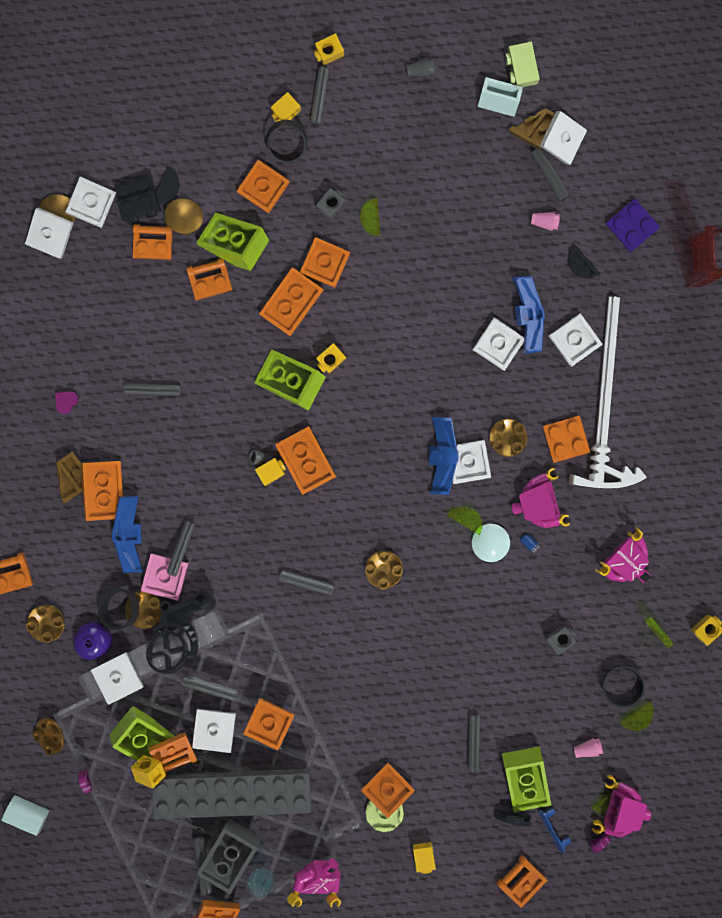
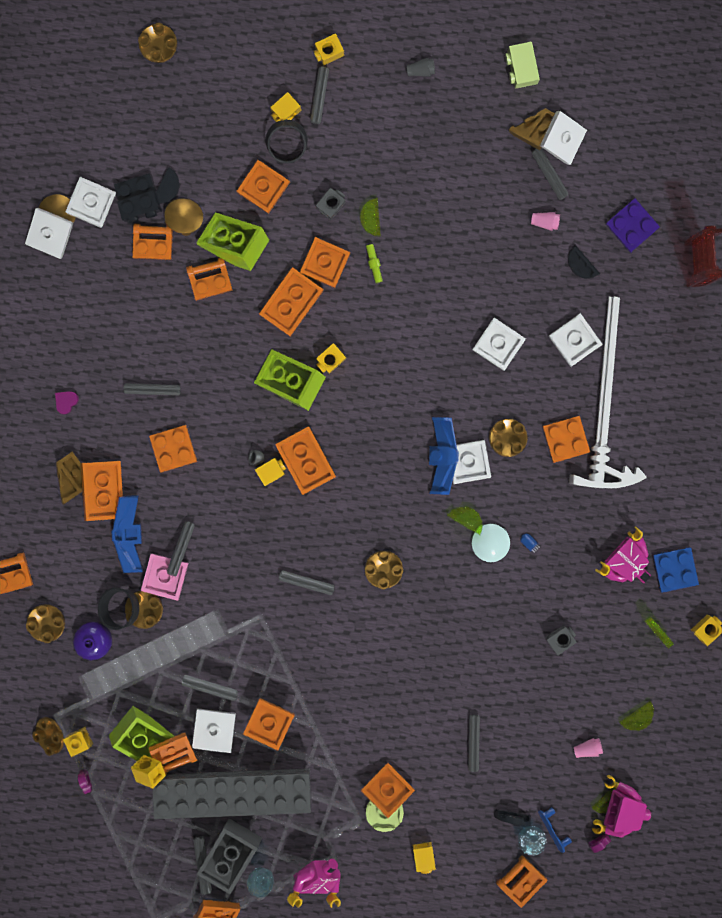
(25, 815): light aqua brick -> none
(78, 741): none -> yellow brick
(117, 678): white plate -> none
(157, 43): none -> pearl gold dish
(173, 448): none -> orange plate
(177, 617): black piece -> none
(374, 263): none -> lime bar
(500, 97): light aqua brick -> none
(526, 779): lime slope -> none
(530, 314): plate -> none
(532, 840): none -> clear light blue plate
(539, 502): dark pink torso -> none
(638, 696): black tyre -> none
(675, 569): none -> blue plate

